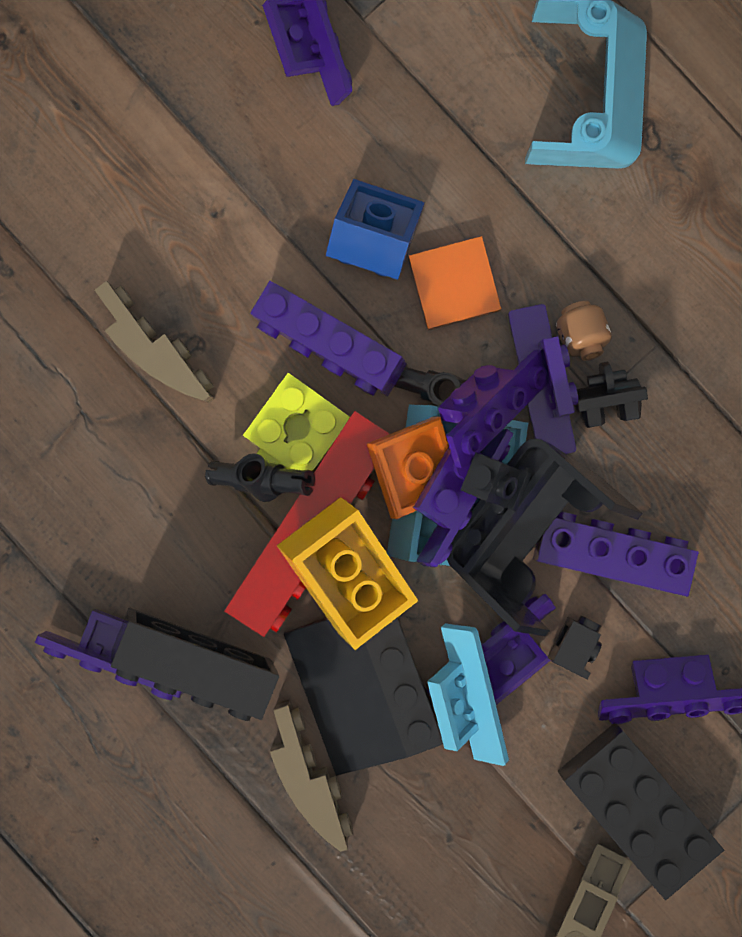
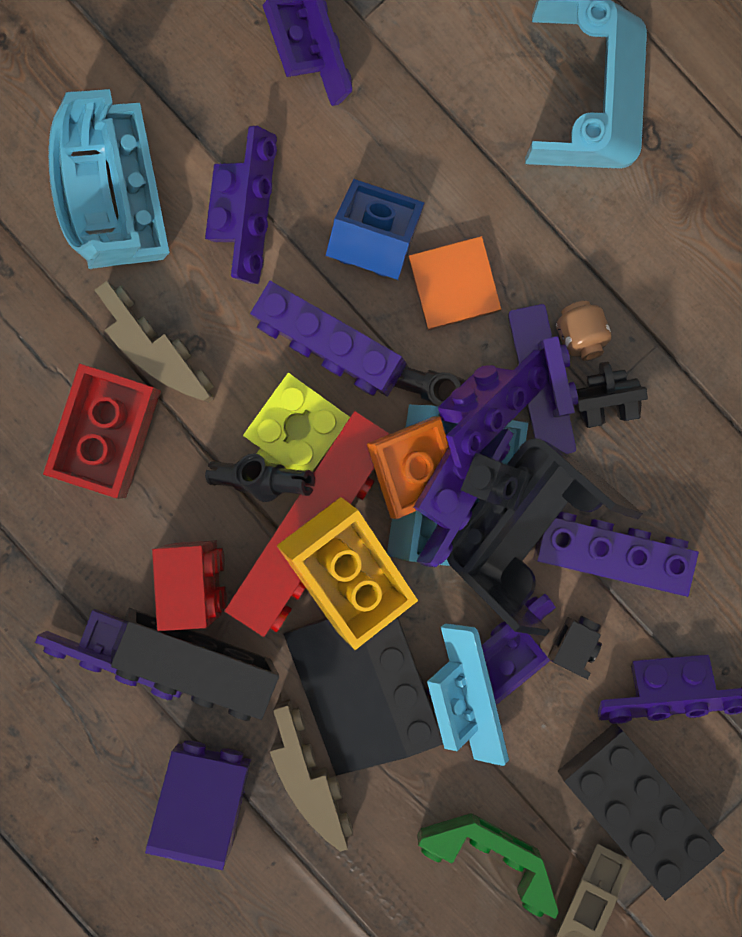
(82, 187): none -> medium azure piece
(102, 432): none -> red brick
(188, 585): none -> red brick
(199, 805): none -> dark purple slope
(241, 204): none -> dark purple bracket
(447, 837): none -> green slope

